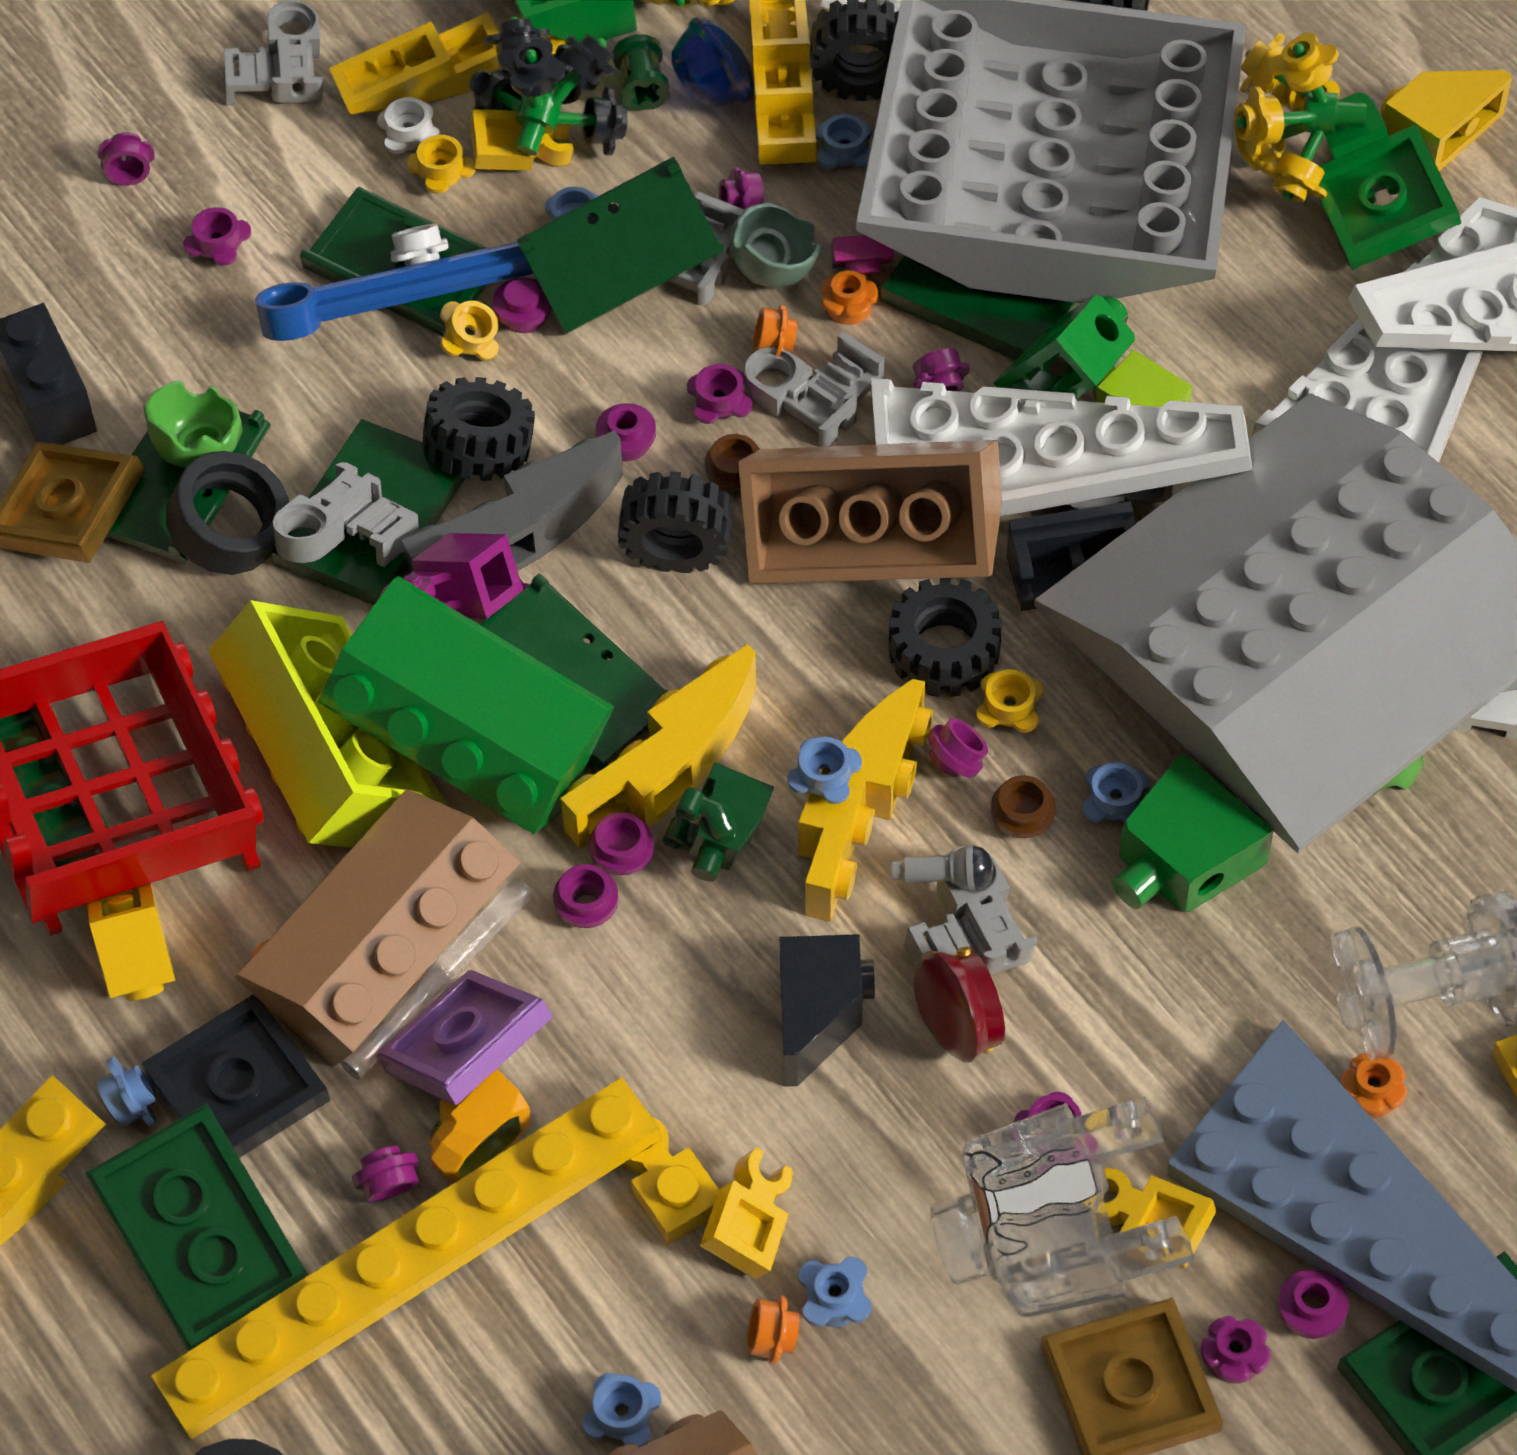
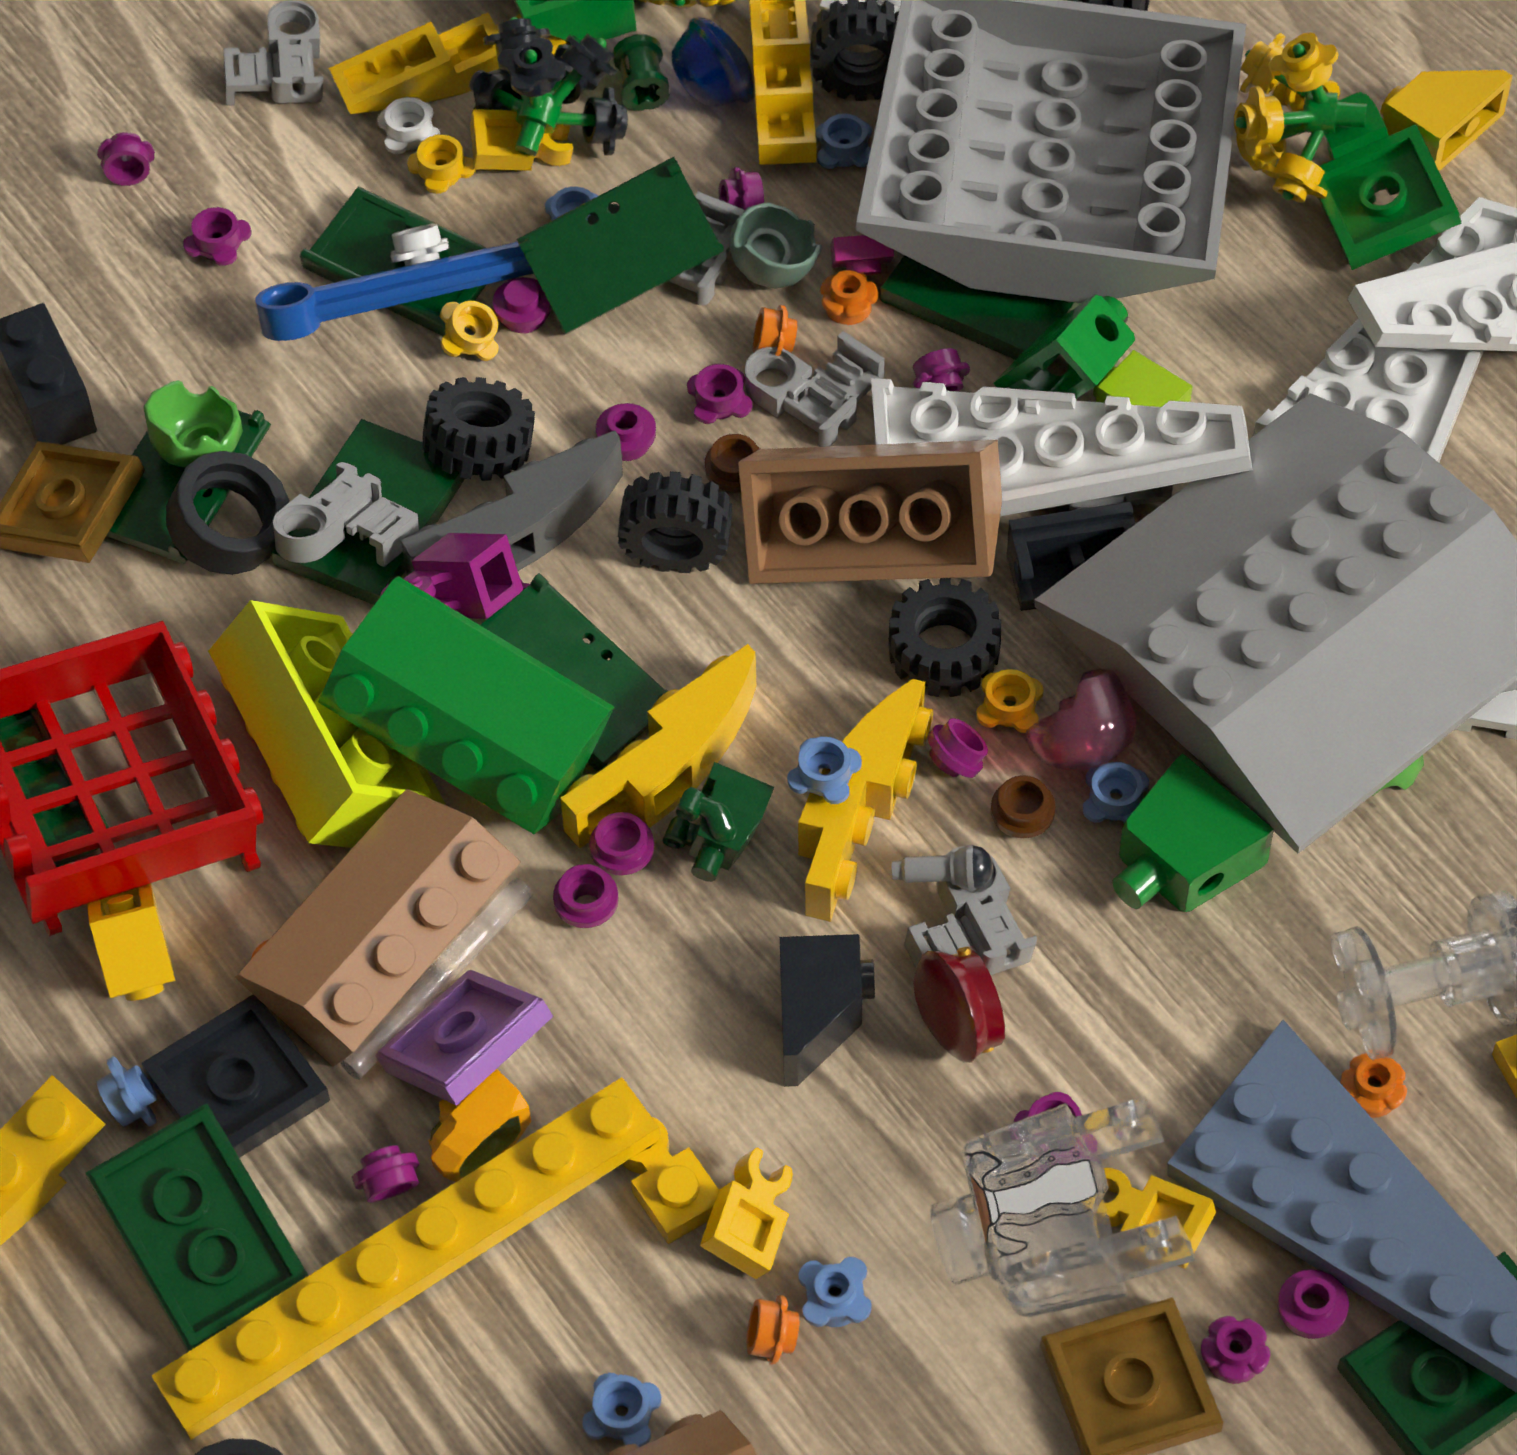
(1087, 726): none -> clear pink hair

